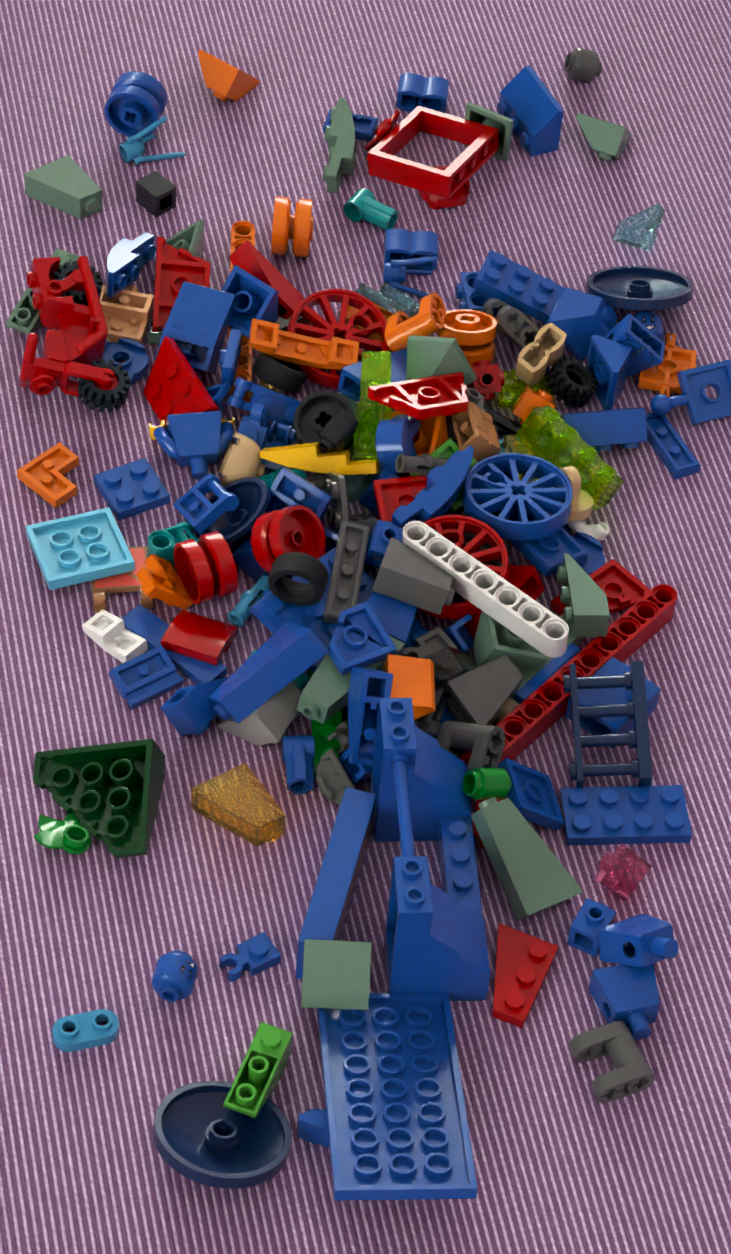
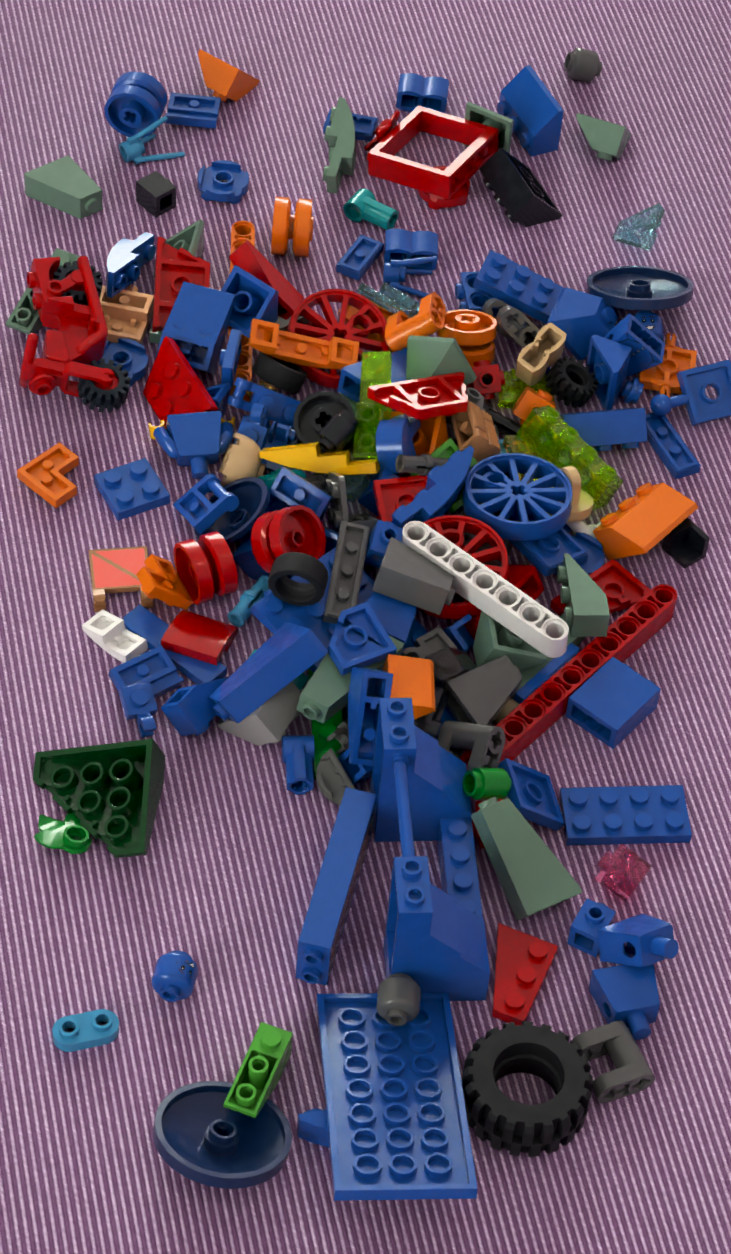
(79, 548): medium azure plate -> none
(140, 703): none -> blue plate
(163, 541): teal piece -> none
(193, 110): none -> blue plate
(213, 189): none -> blue plate
(240, 805): clear yellow slope -> none
(253, 954): blue plate -> none
(336, 974): sand green slope -> none
(359, 257): none -> blue plate
(398, 999): none -> dark grey head
(518, 190): none -> black slope
(533, 1052): none -> black tyre
(632, 391): none -> blue plate
(634, 709): dark blue fence -> none
(643, 520): none -> orange slope
(686, 543): none -> black panel

